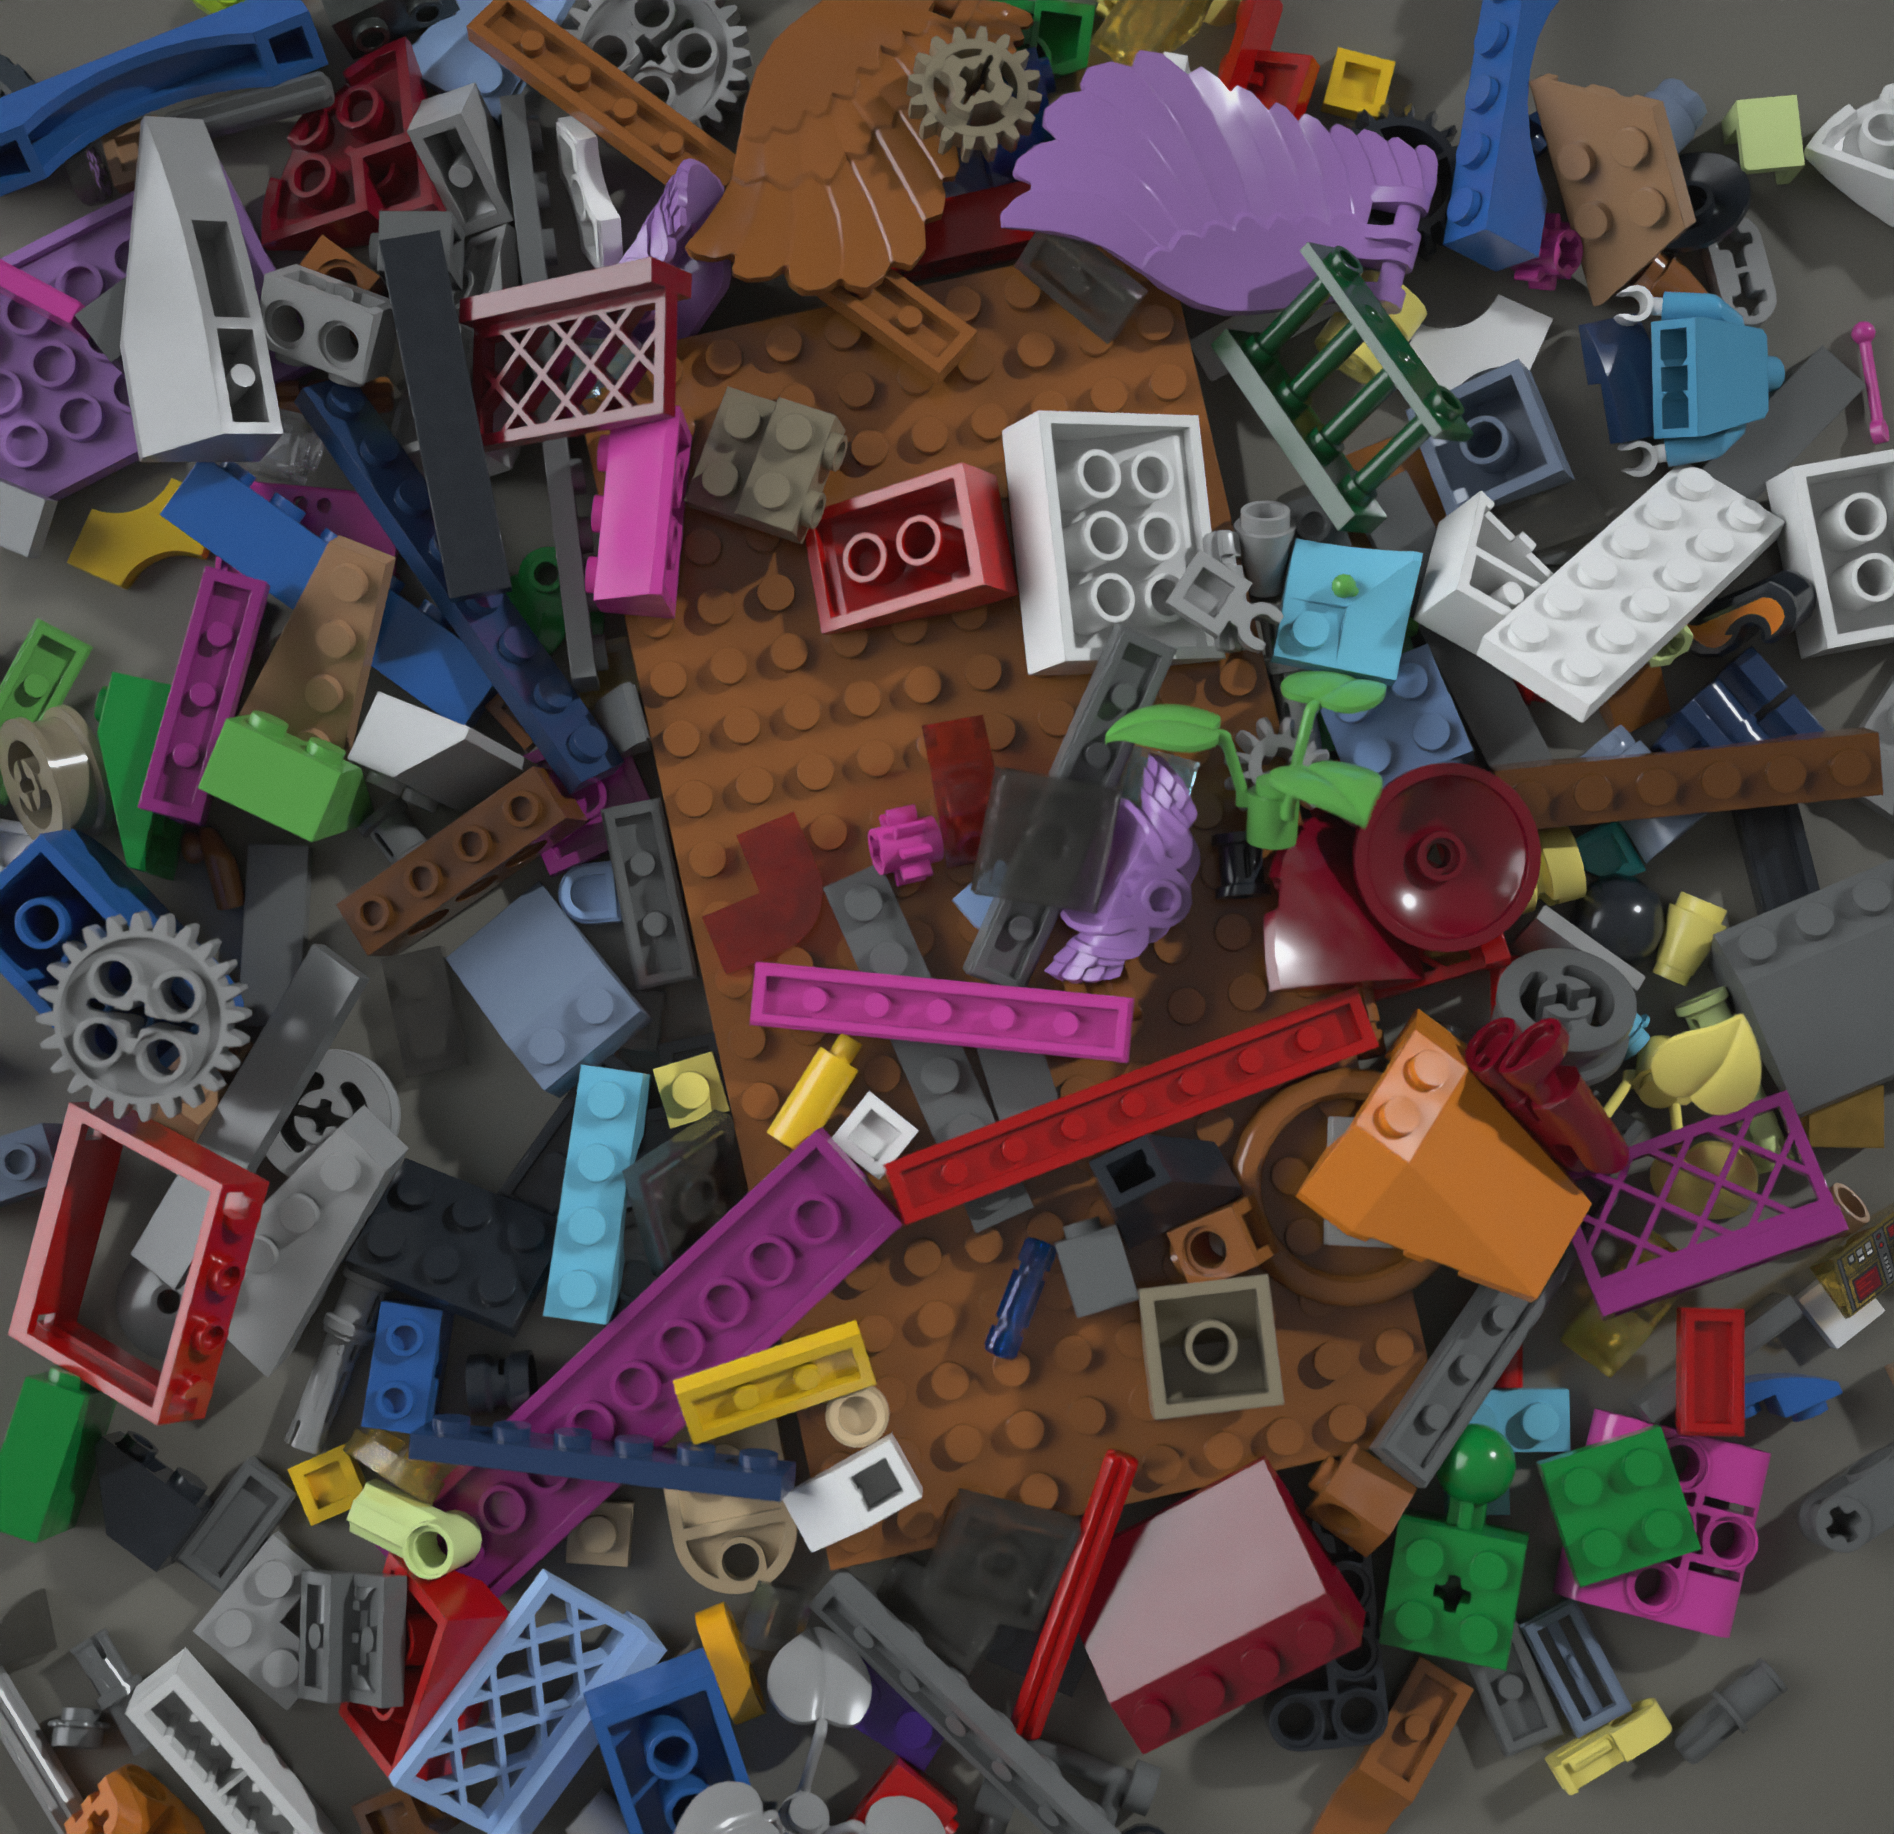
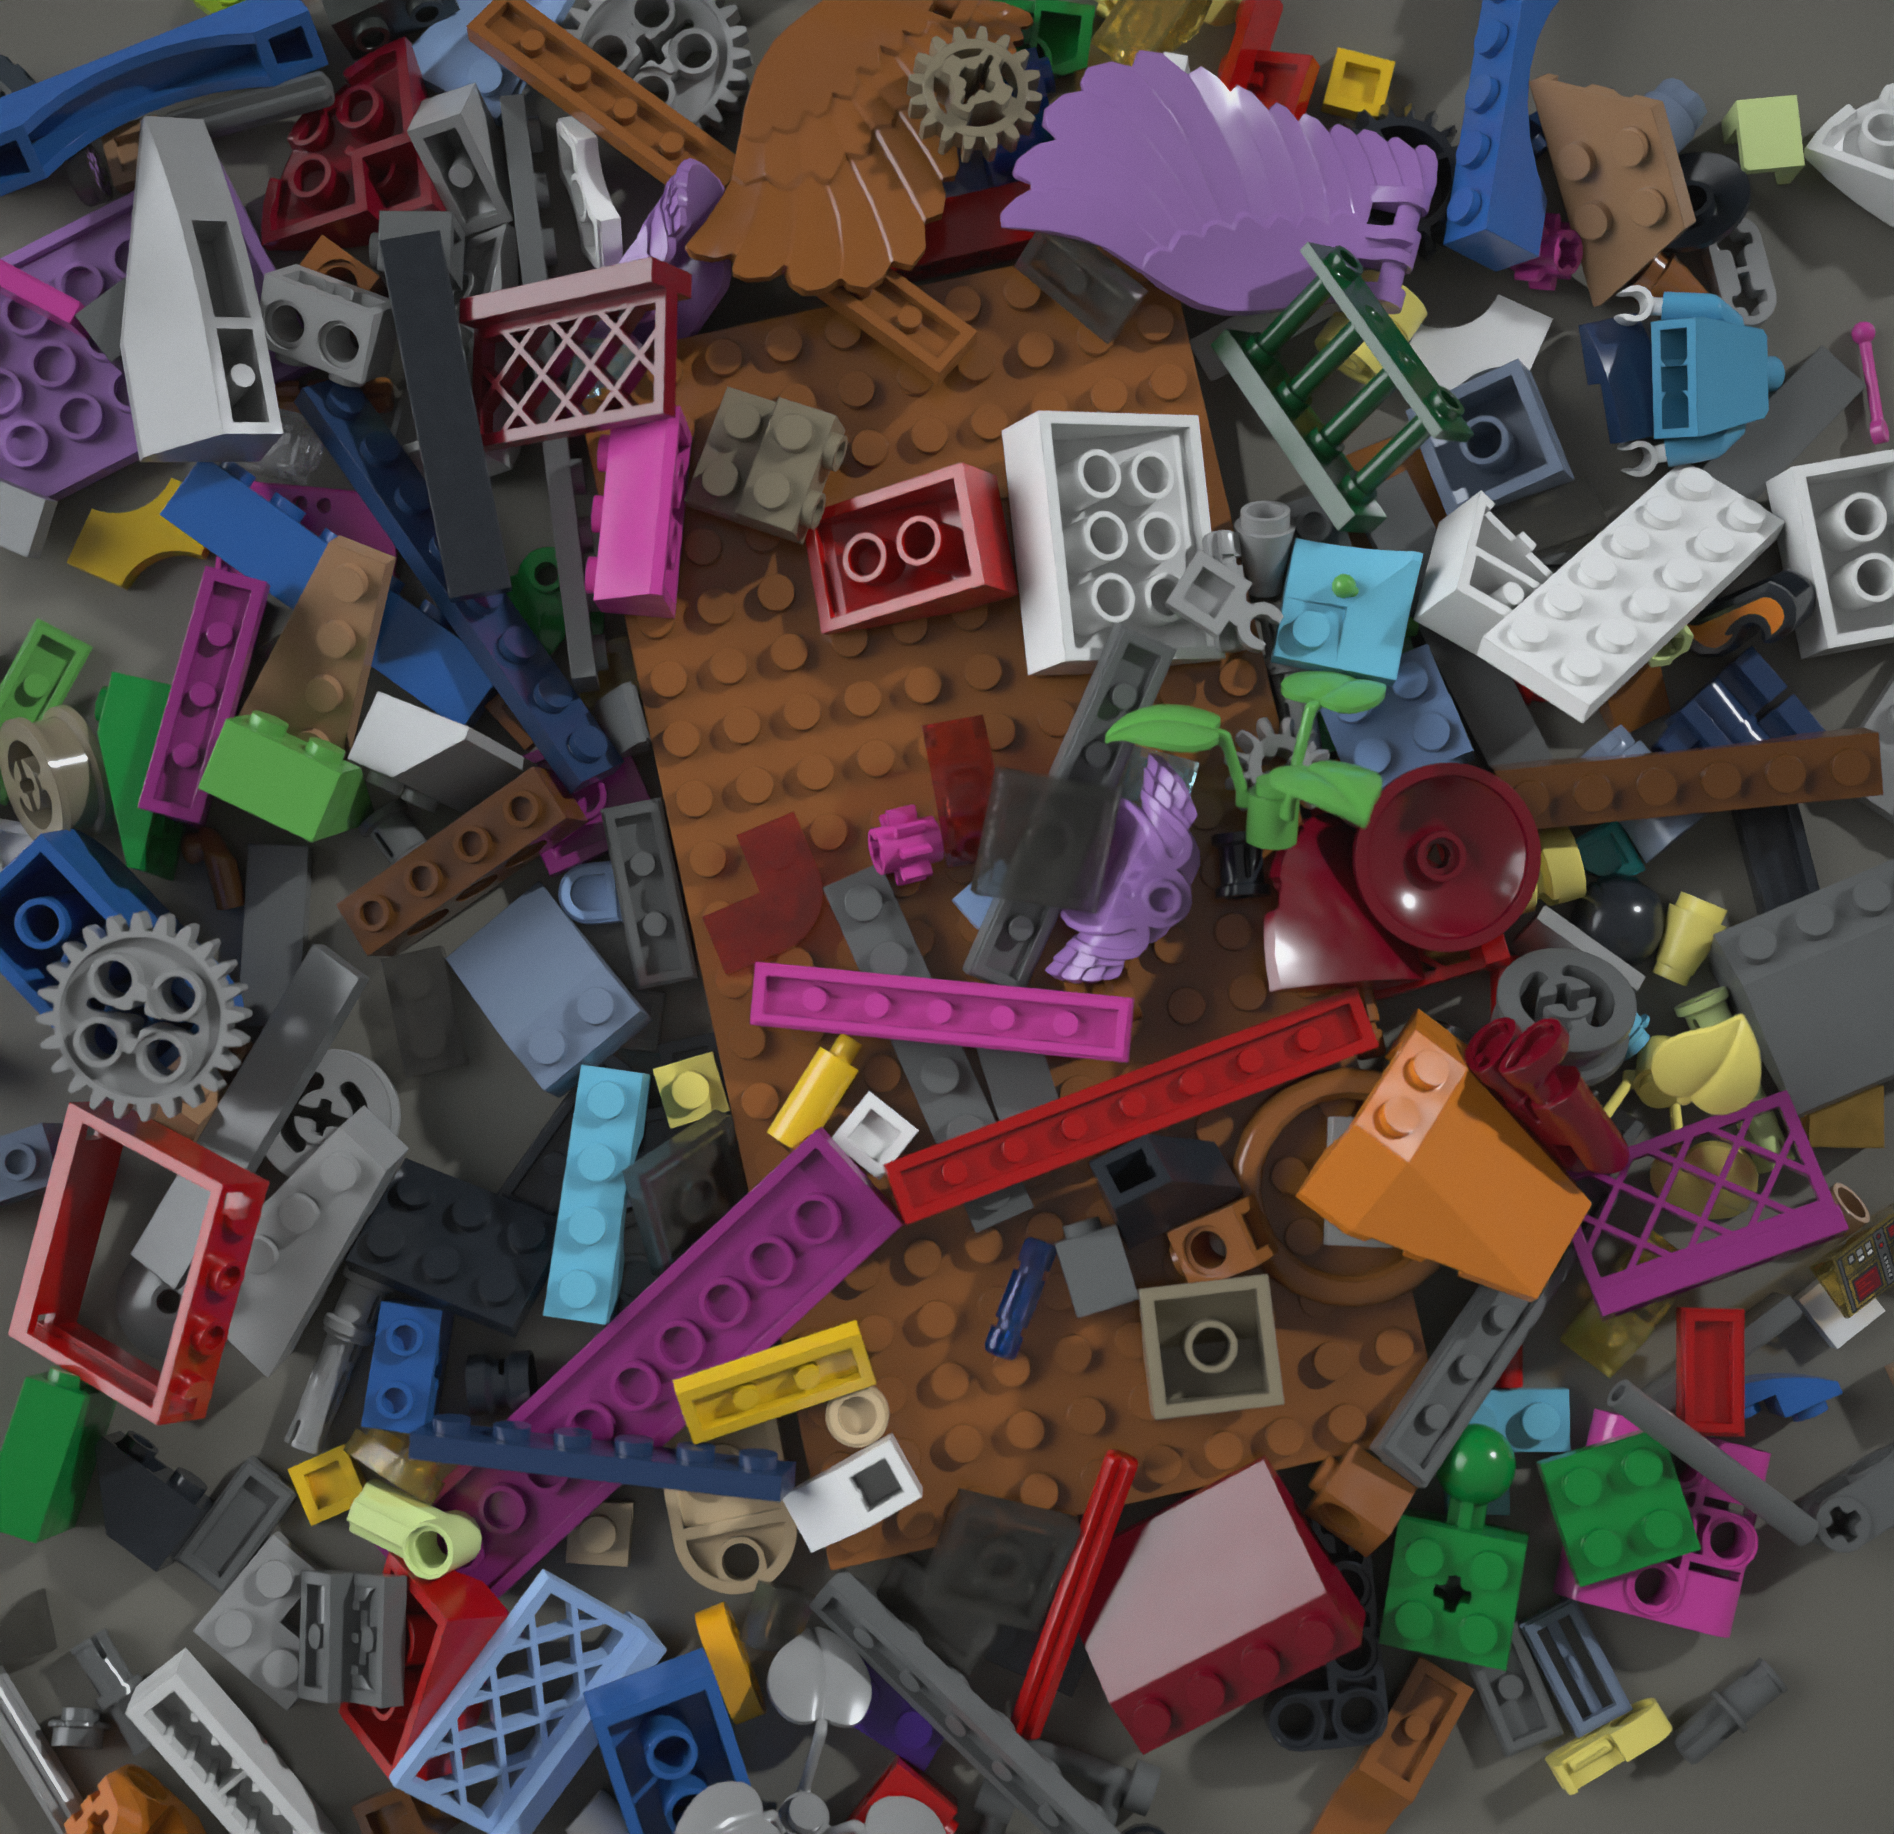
(1712, 1463): none -> dark grey piece

